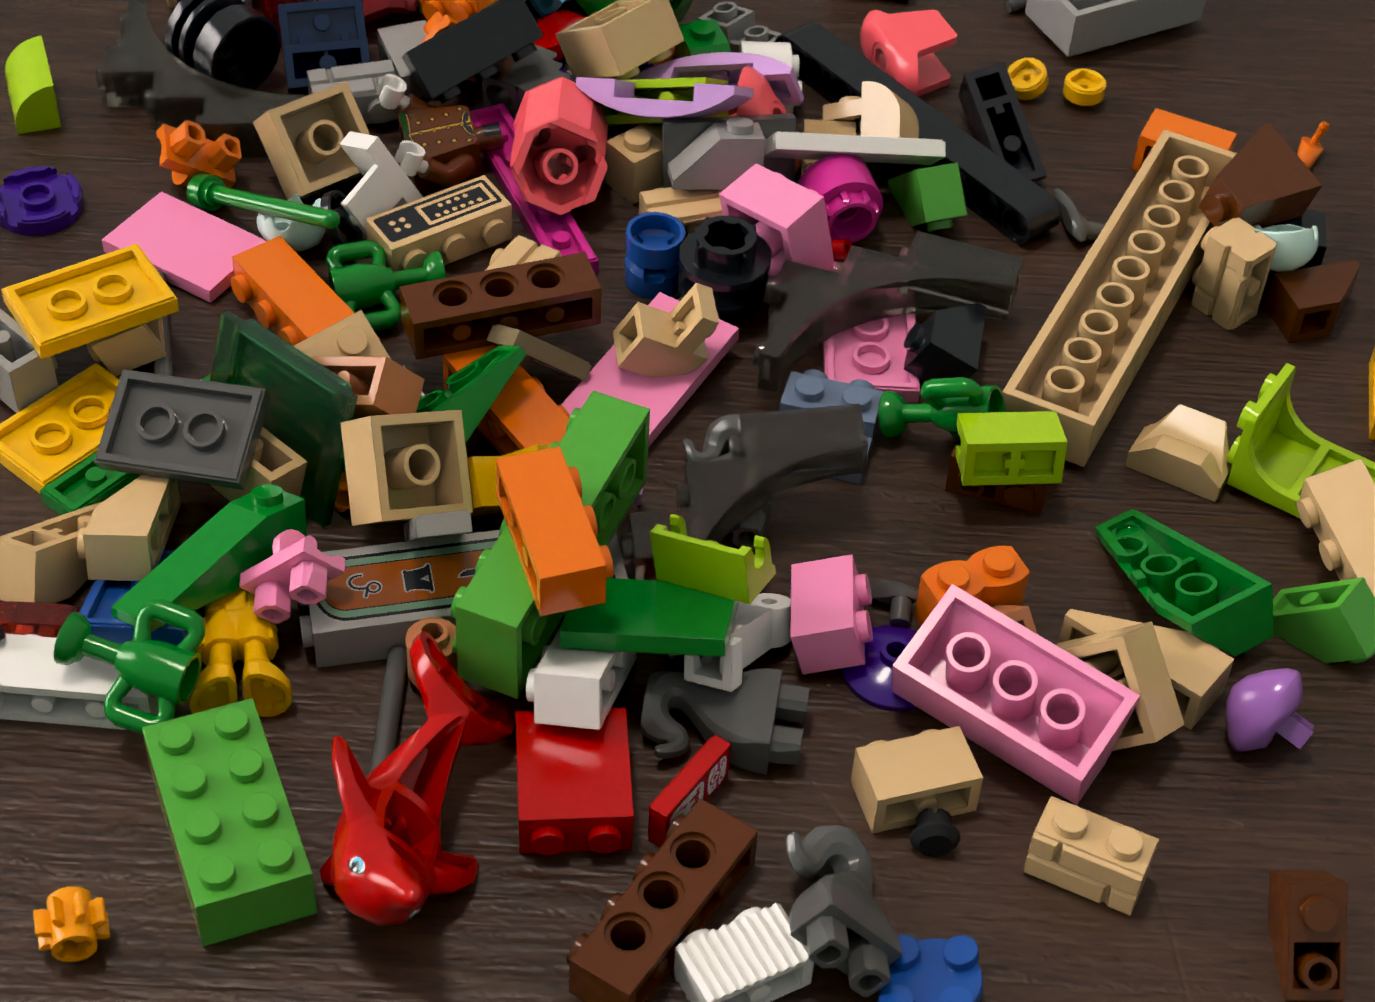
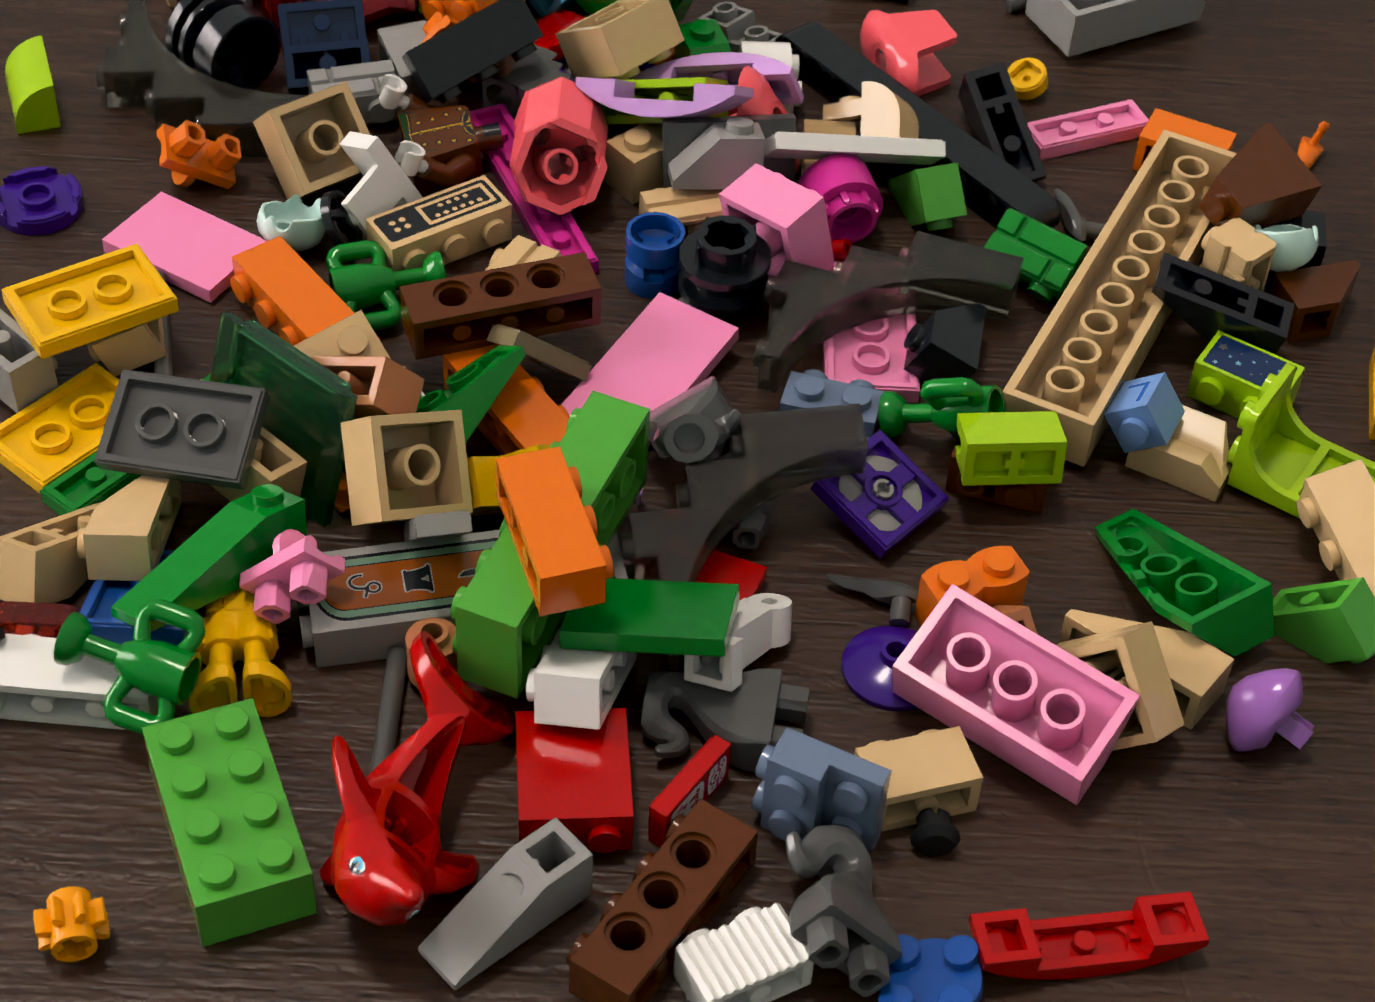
(211, 193): green piece -> none
(511, 903): none -> light grey slope
(666, 342): tan brick -> none
(693, 423): none -> dark grey hips
(708, 565): lime hinge -> none
(819, 786): none -> sand blue plate
(829, 614): bright pink brick -> none
(886, 499): none -> dark purple piece
(1047, 253): none -> green brick
(1084, 87): yellow tile -> none
(1087, 129): none -> bright pink tile
(1089, 944): none -> red slope
(1090, 855): tan brick -> none
(1144, 413): none -> medium blue brick
(1220, 303): none -> black slope
(1233, 373): none -> lime brick
(1309, 933): reddish brown slope -> none

